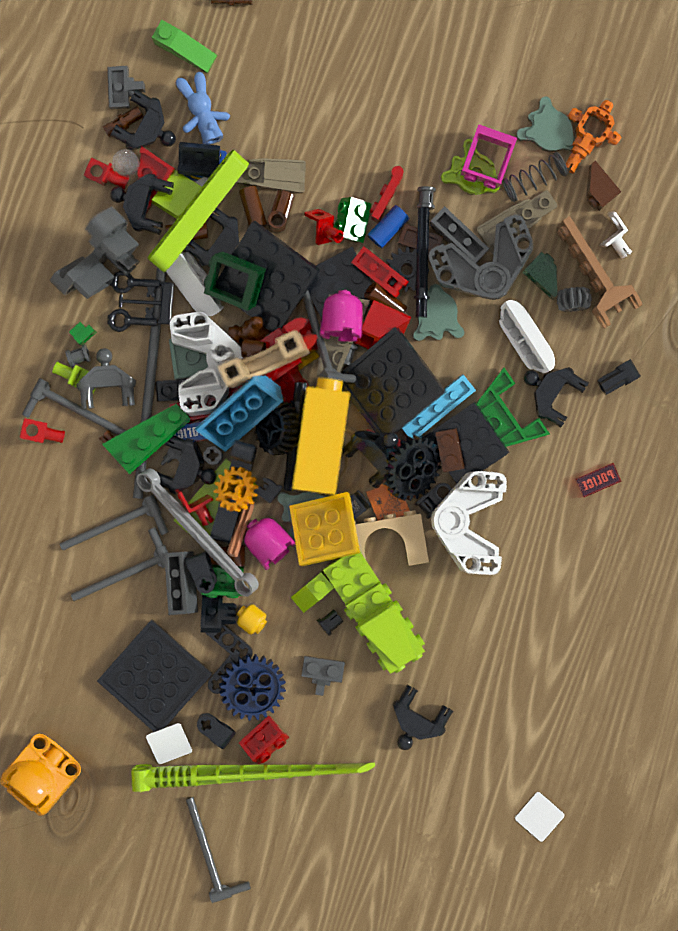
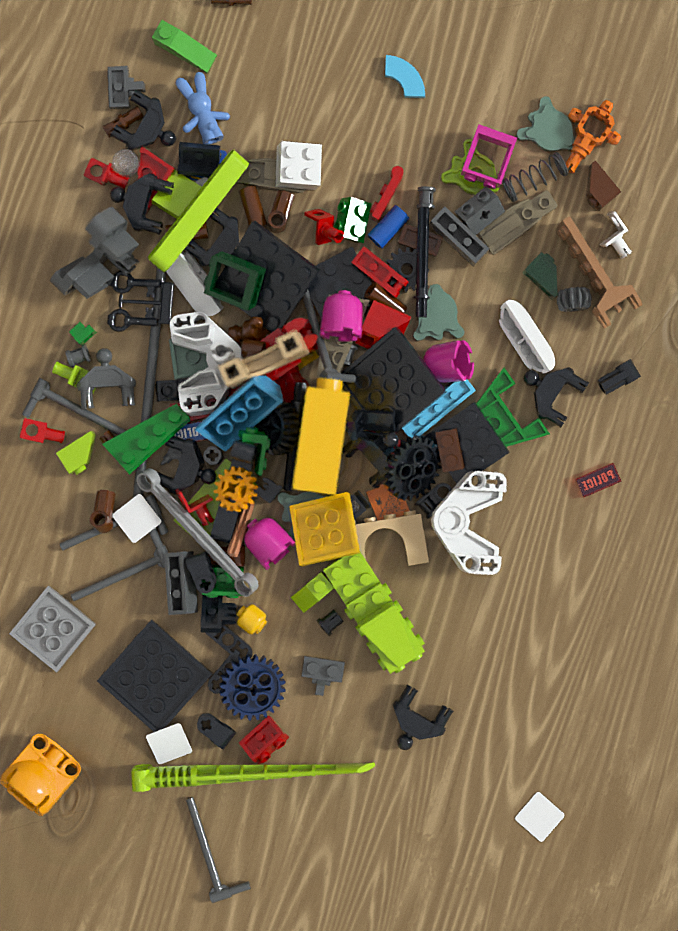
(52, 628): none -> light grey plate
(78, 453): none -> lime slope
(103, 509): none -> reddish brown piece
(136, 518): none -> white sticker
(254, 436): none -> green bracket
(298, 165): none -> white brick
(369, 420): none -> black bracket
(405, 75): none -> medium azure tile
(450, 361): none -> dark pink cylinder
(480, 210): none -> dark grey brick
(492, 278): dark grey piece -> none

